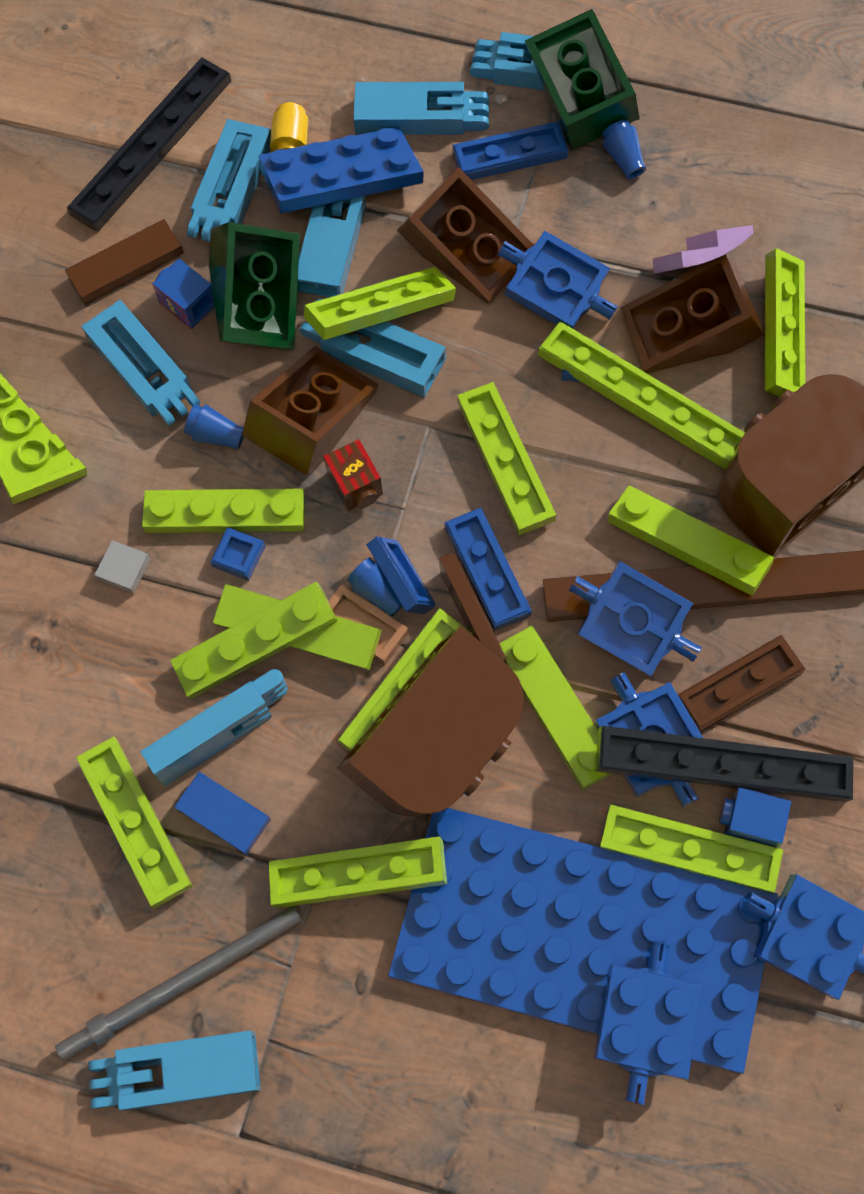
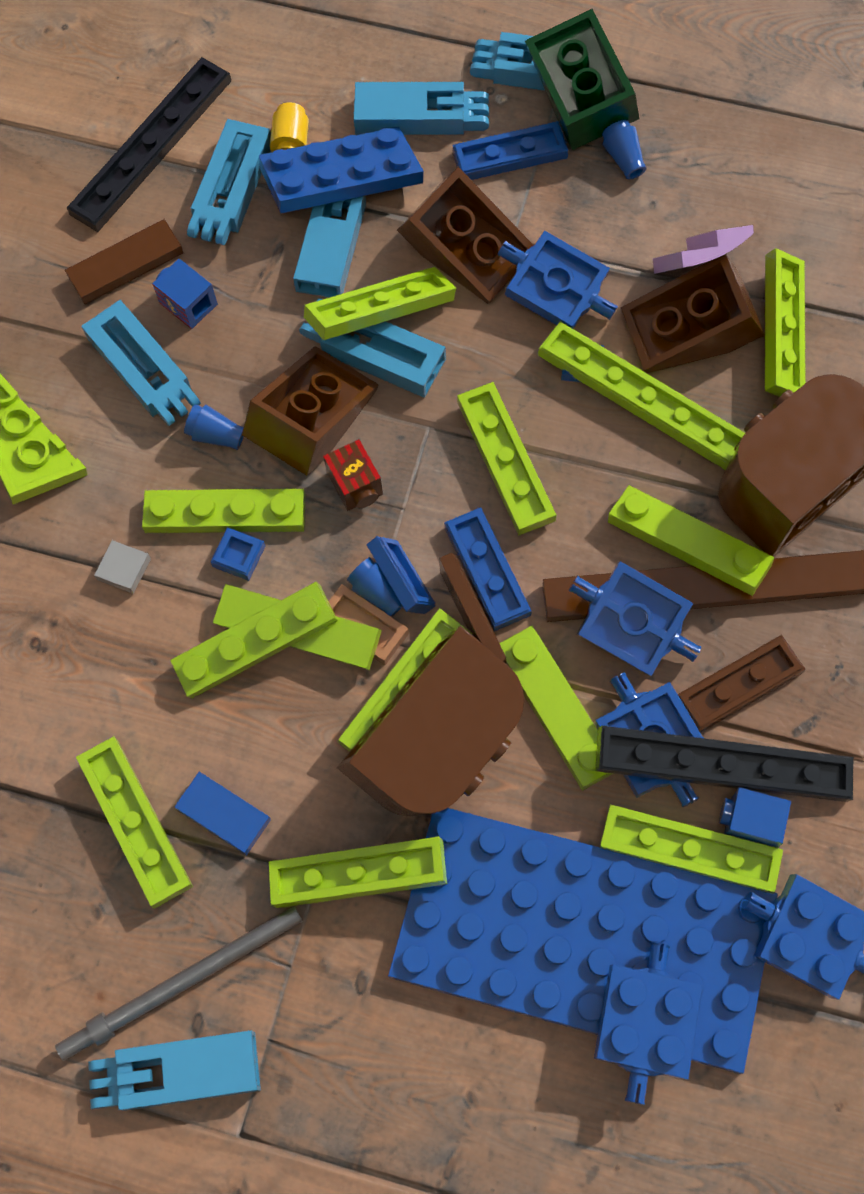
(214, 728): dark azure hinge -> none
(254, 284): dark green slope -> none

